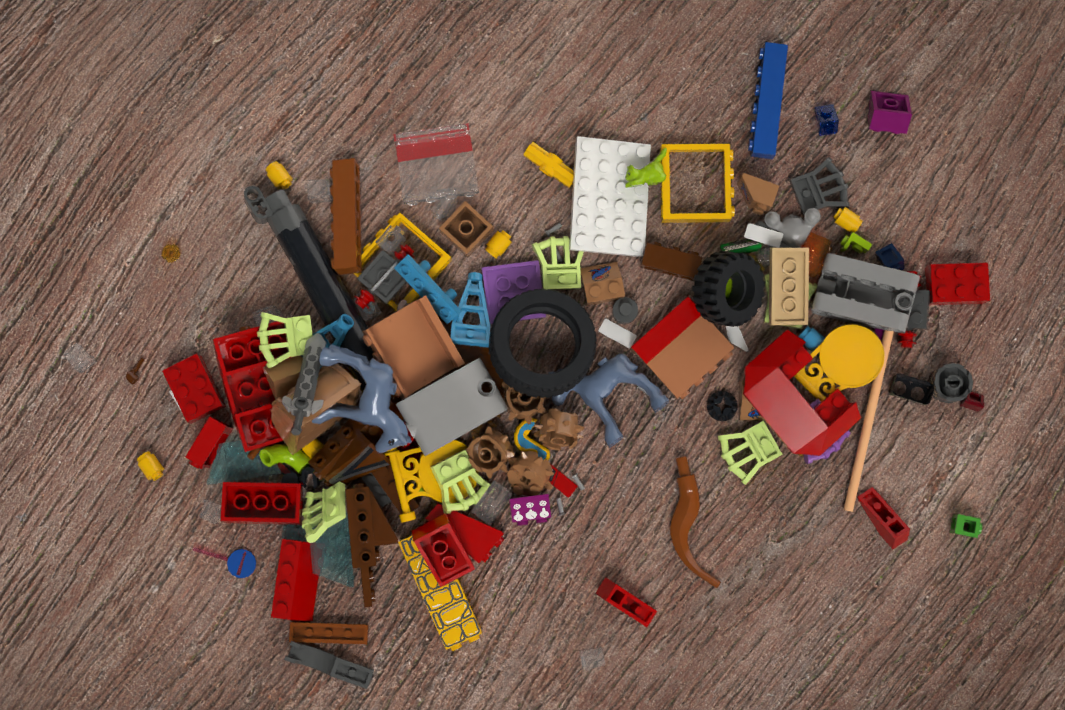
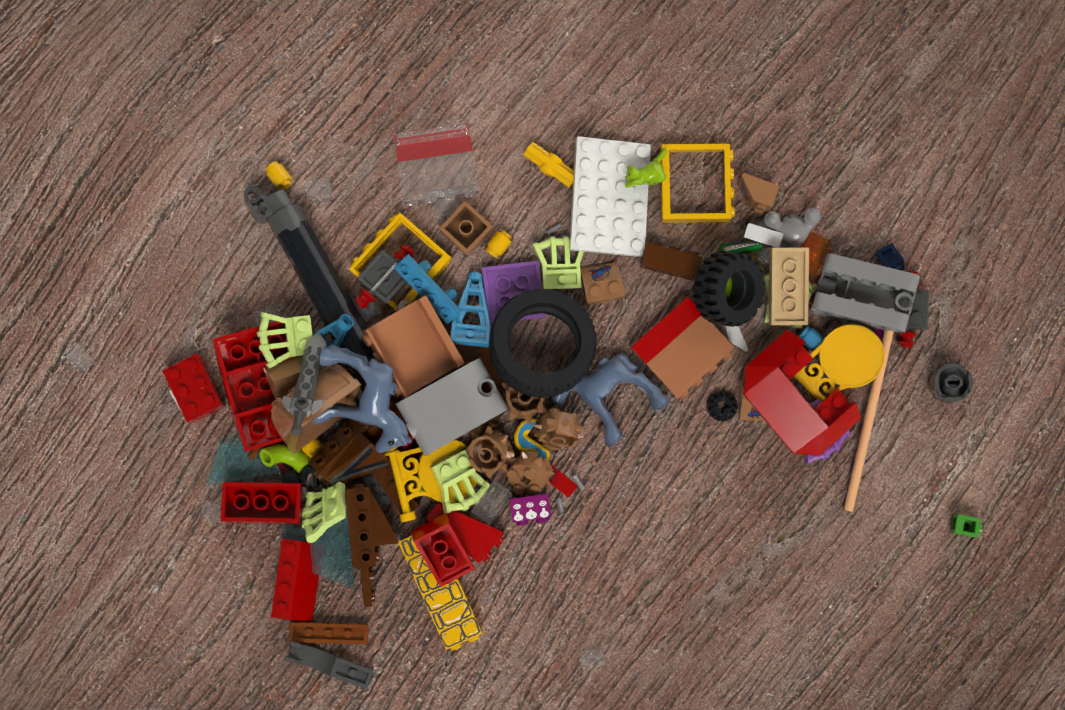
(131, 376): reddish brown hand -> none
(150, 466): yellow brick -> none
(170, 248): clear yellow plate -> none
(207, 442): red window -> none
(239, 563): blue piece -> none
(346, 216): dark orange brick -> none
(391, 246): clear brick -> none
(617, 333): white sticker -> none
(625, 310): dark grey piece -> none
(626, 602): red slope -> none
(684, 517): dark orange animal -> none
(759, 442): yellowish green plate -> none
(769, 100): blue brick -> none
(809, 193): dark grey plate -> none
(827, 119): clear blue bracket -> none
(847, 219): yellow brick -> none
(858, 243): lime bracket -> none
(884, 518): red slope -> none
(889, 112): magenta slope -> none
(928, 392): black piece -> none
(958, 283): red brick -> none
(973, 401): dark red slope -> none

